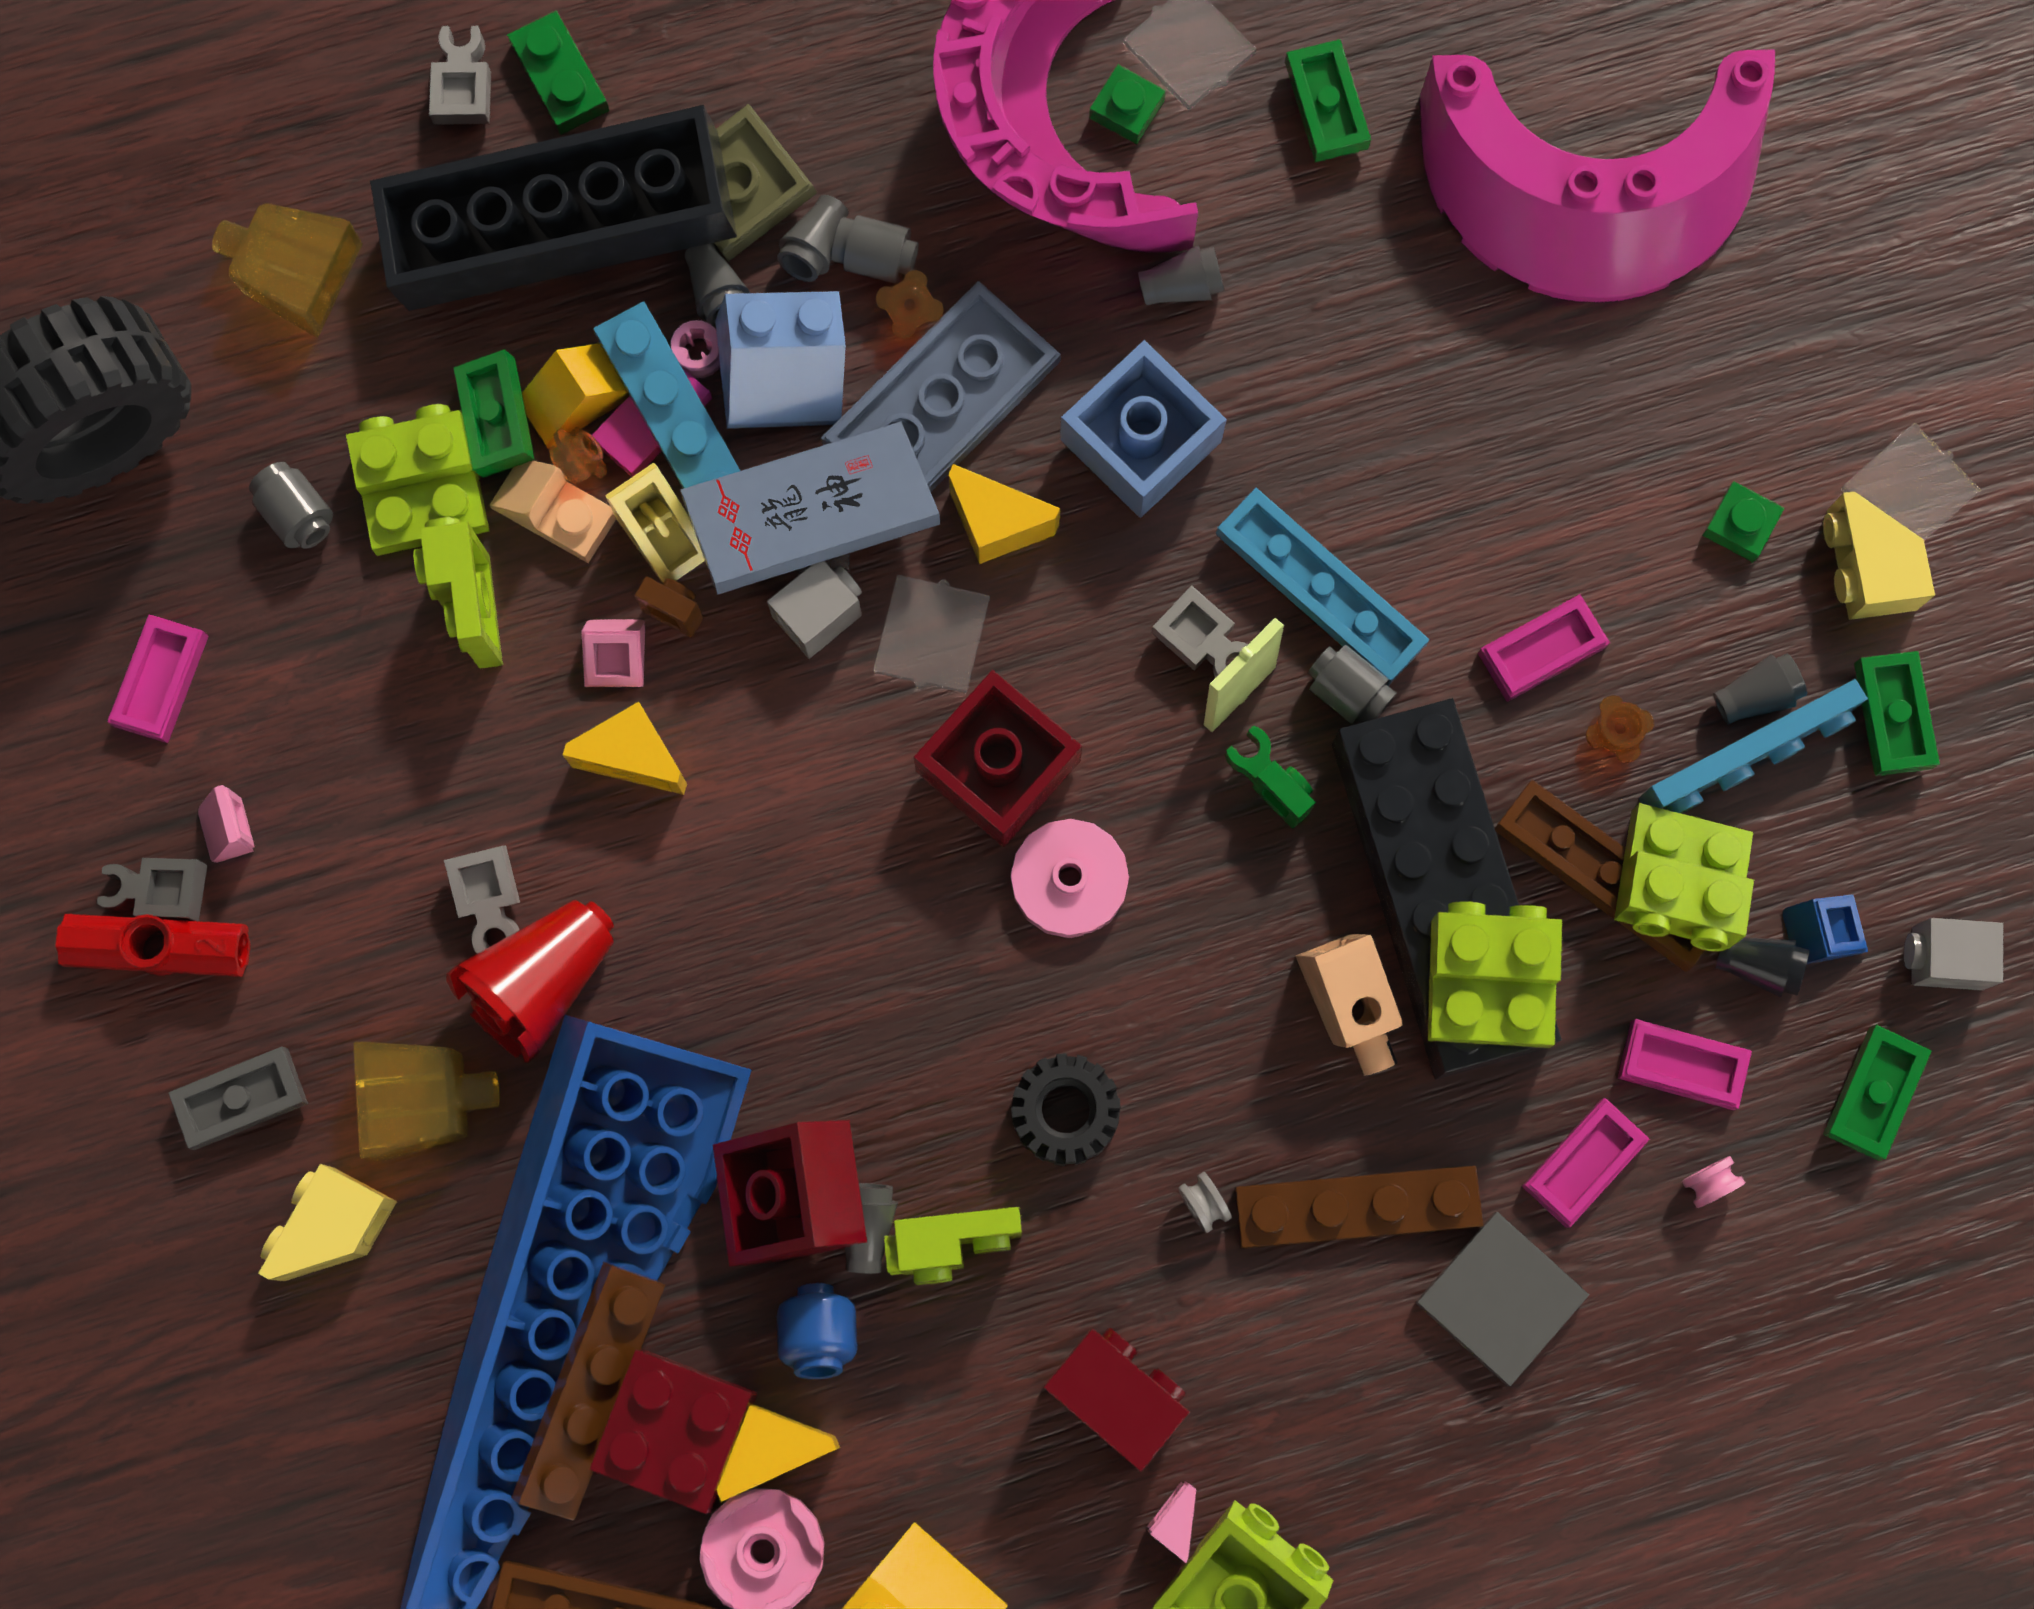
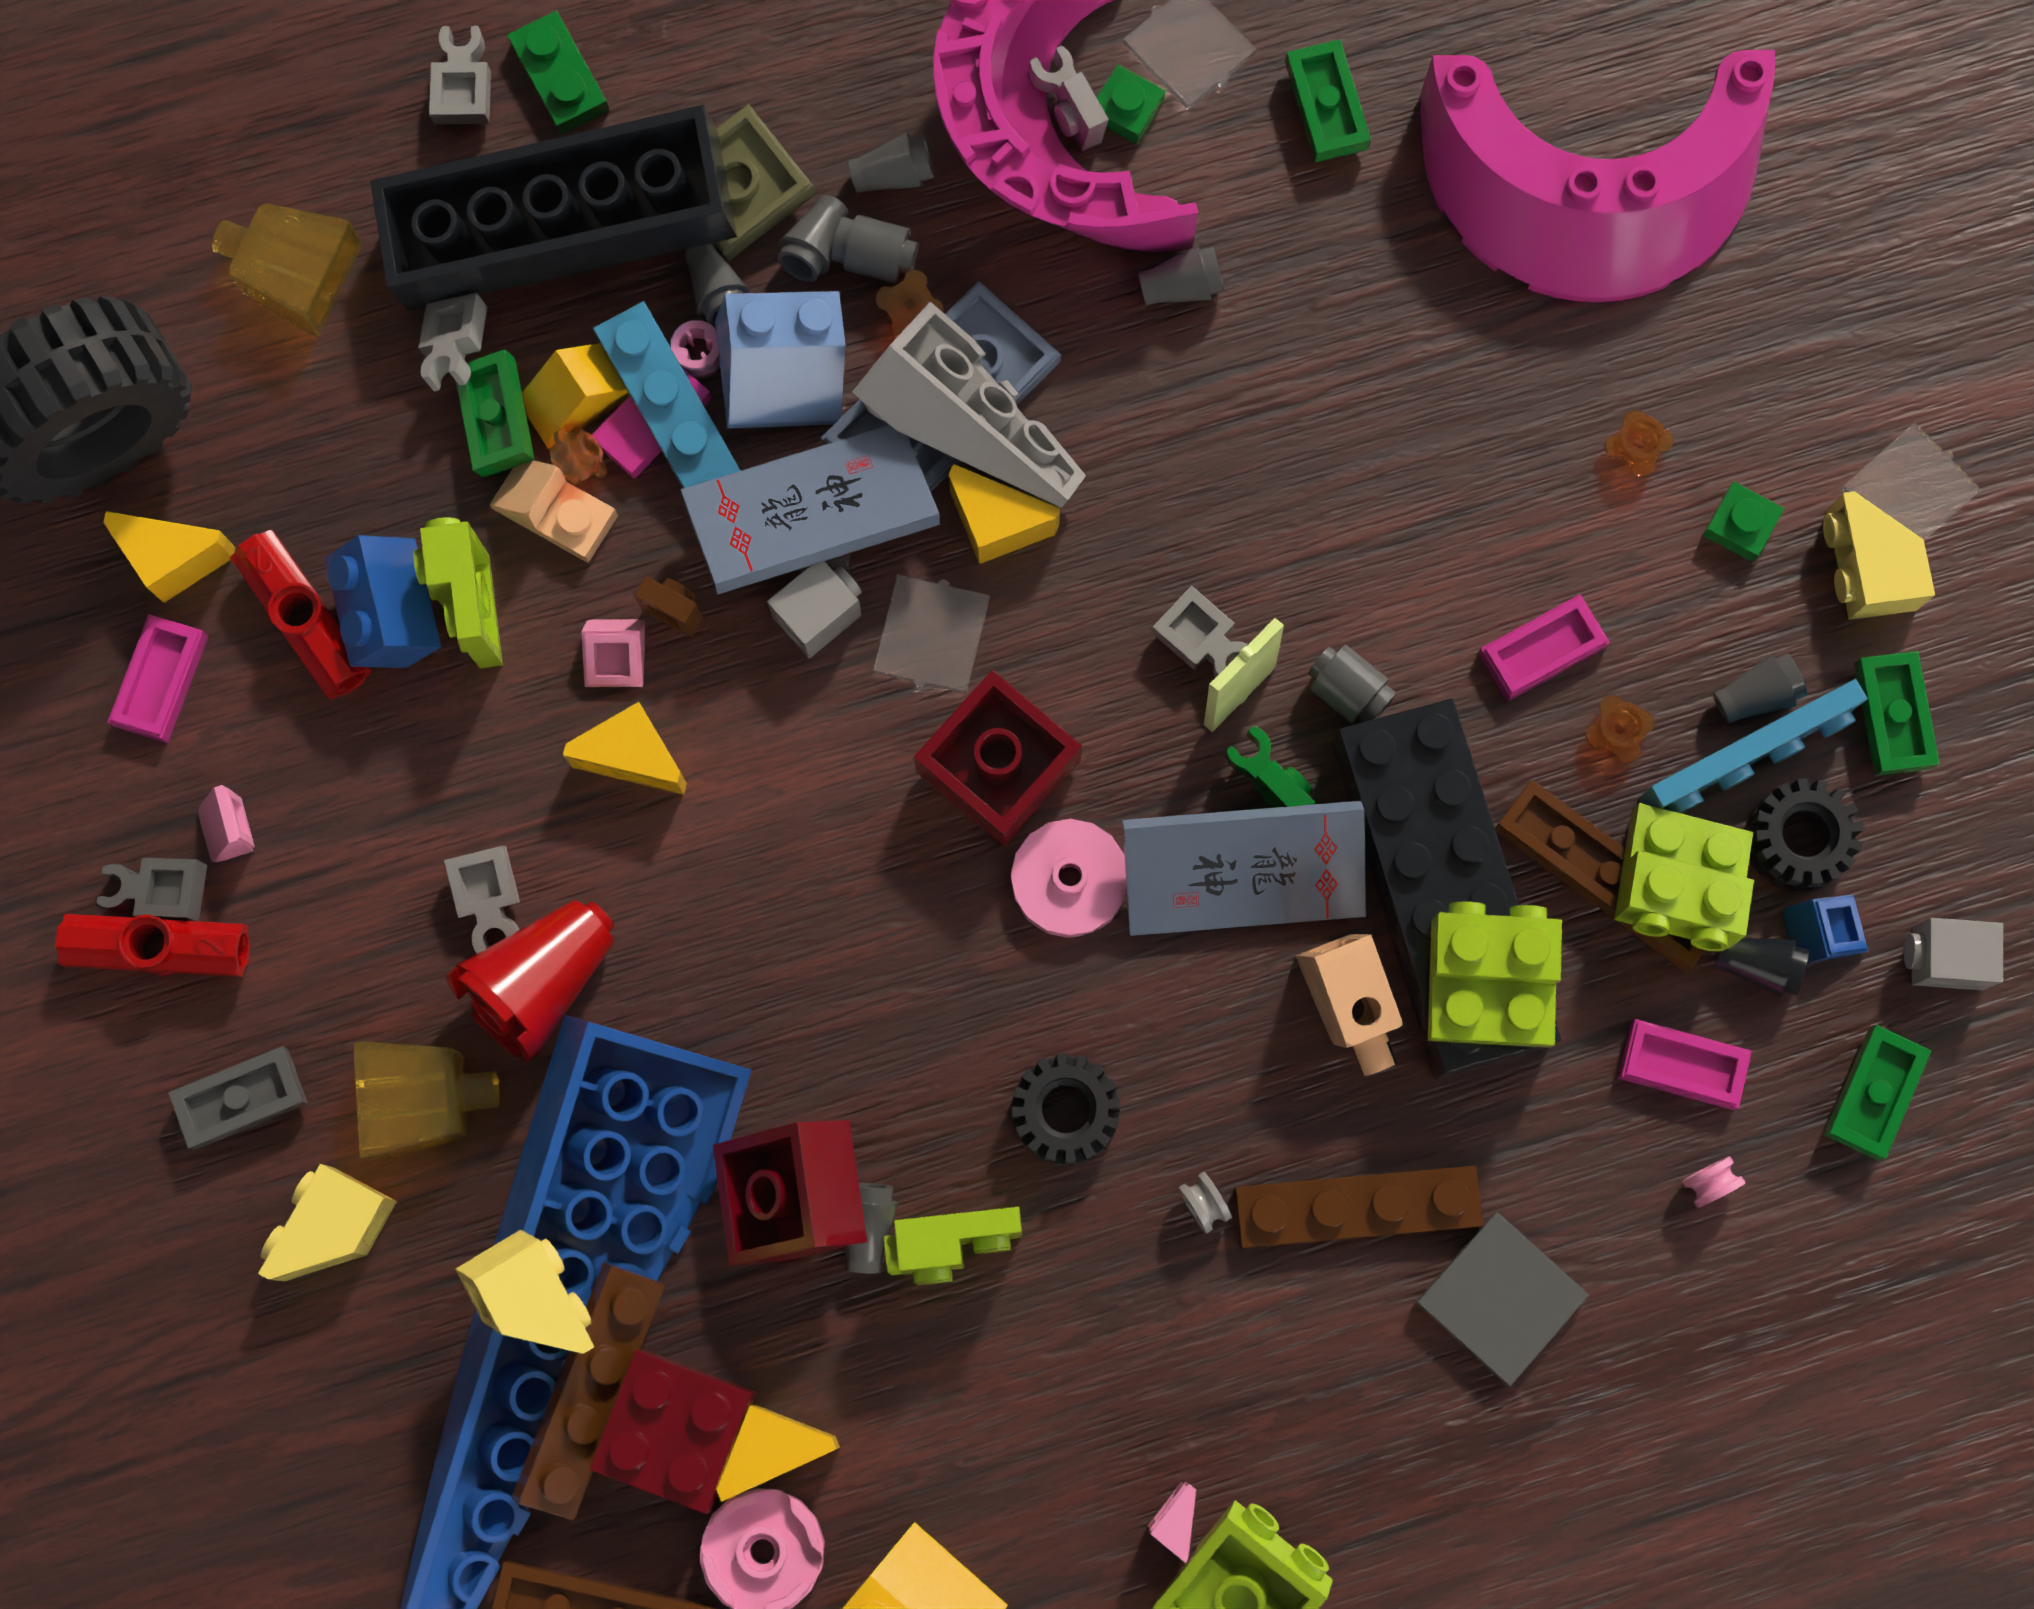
(168, 553): none -> yellow slope
(282, 588): none -> red piece
(291, 506): dark grey brick -> none
(380, 603): none -> blue brick
(414, 476): lime plate -> none
(448, 334): none -> light grey plate
(522, 1296): none -> light yellow slope
(656, 523): light yellow slope -> none
(816, 1332): blue head -> none
(894, 165): none -> dark grey cone
(944, 397): none -> light grey wedge
(1076, 104): none -> light grey plate
(1117, 1398): dark red brick -> none
(1142, 428): medium blue brick -> none
(1245, 868): none -> sand blue tile
(1321, 585): dark azure plate -> none
(1585, 1162): dark pink tile -> none
(1648, 429): none -> clear orange plate
(1832, 815): none -> black tyre

